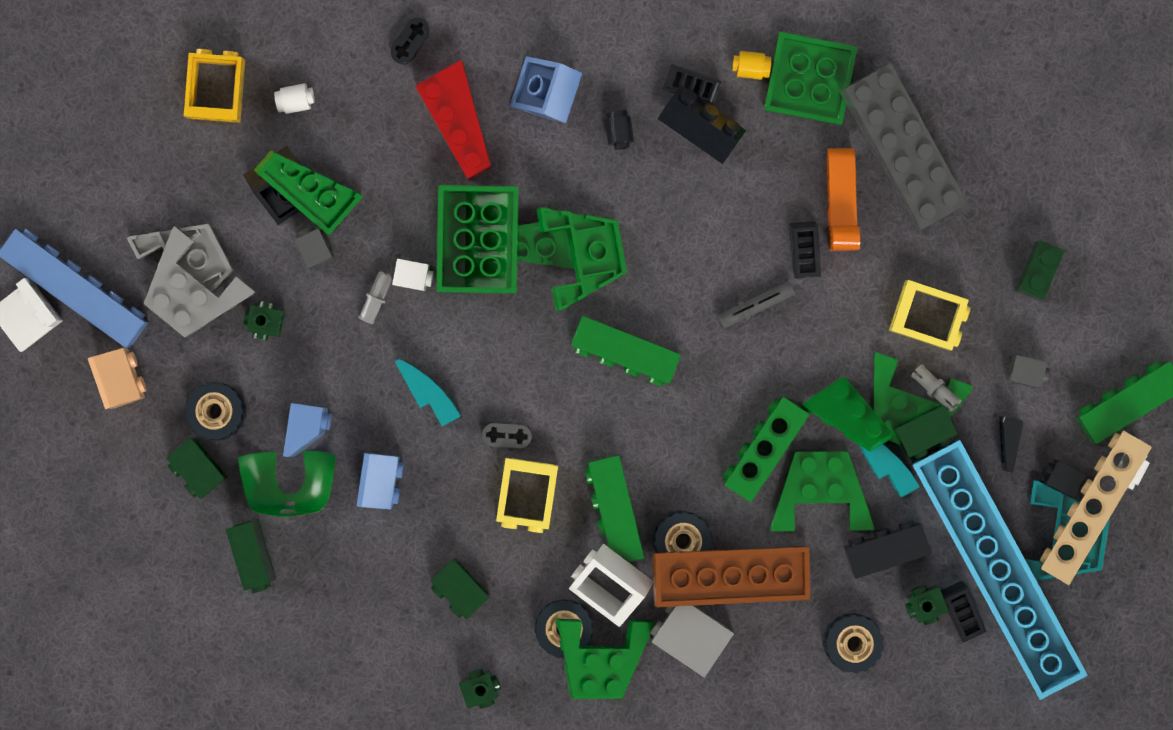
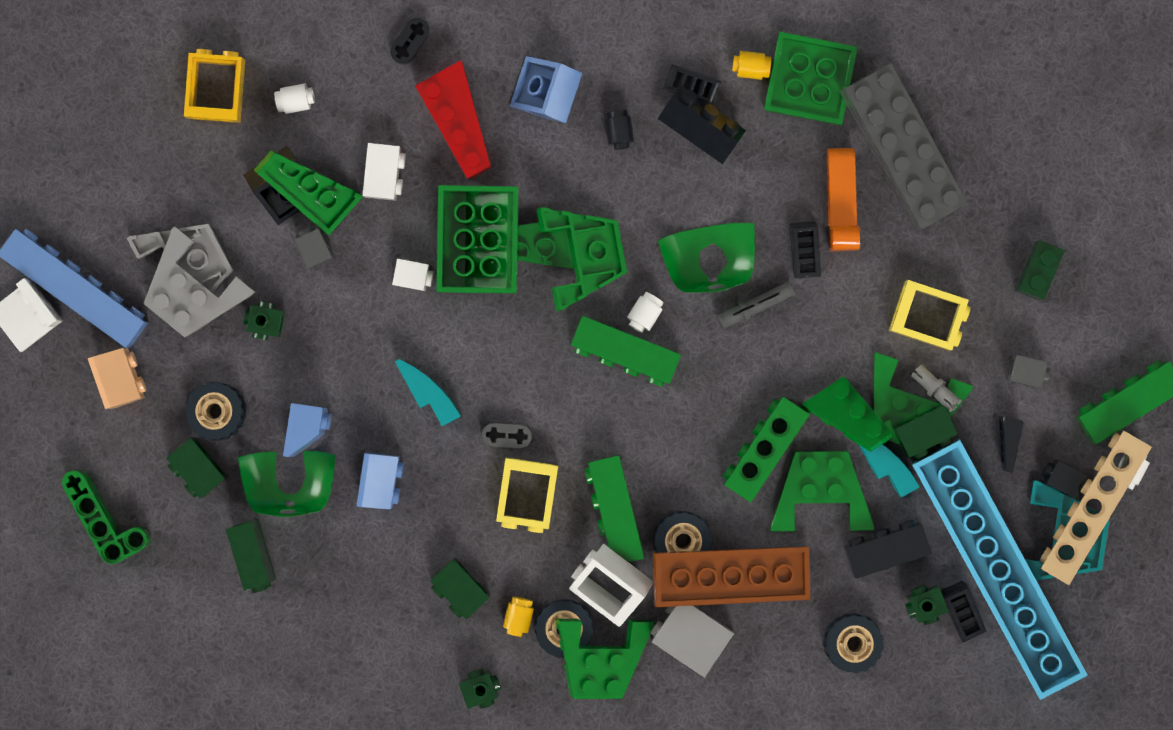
(101, 513): none -> green beam
(375, 297): light grey axle -> none
(382, 172): none -> white brick
(518, 616): none -> yellow brick
(645, 312): none -> white brick
(683, 250): none -> green piece

